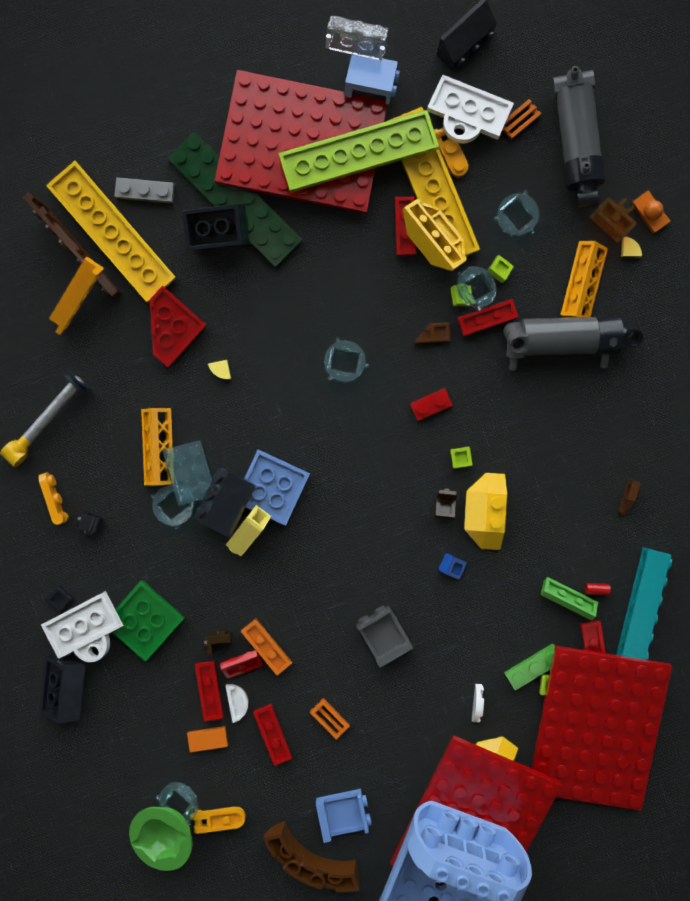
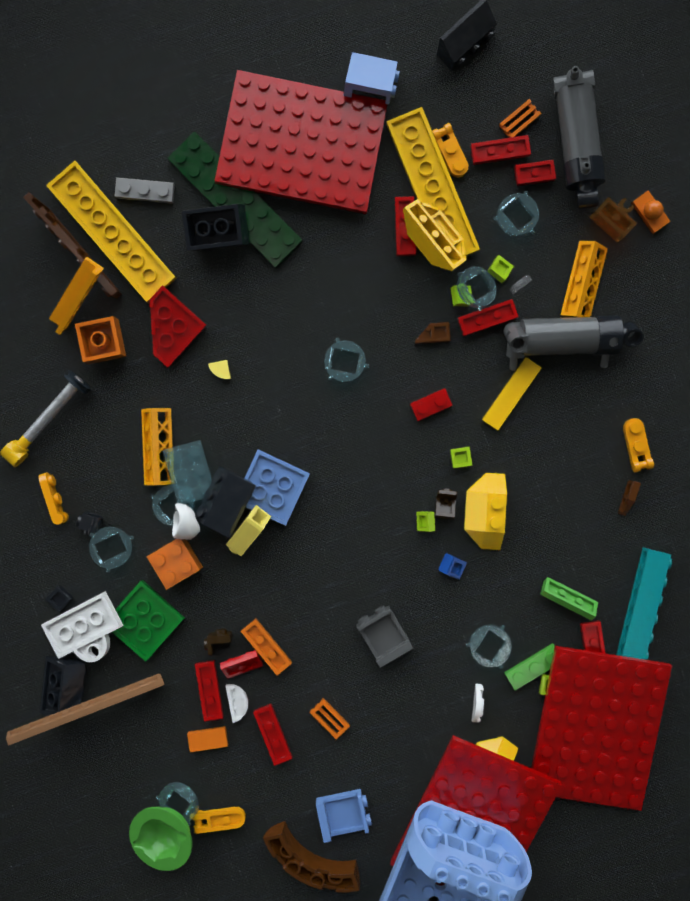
(84, 709): none -> medium nougat tile
(100, 340): none -> orange brick
(117, 560): none -> clear light blue piece
(174, 562): none -> orange brick
(184, 523): none -> white hair
(356, 37): clear slope -> none
(358, 151): lime plate -> none
(425, 521): none -> lime plate
(469, 110): white plate -> none
(500, 149): none -> red plate
(503, 653): none -> clear light blue piece
(511, 393): none -> yellow tile
(520, 284): none -> clear tile
(535, 172): none -> red plate
(597, 589): red piece -> none
(630, 248): light yellow tile -> none
(637, 444): none -> light orange plate

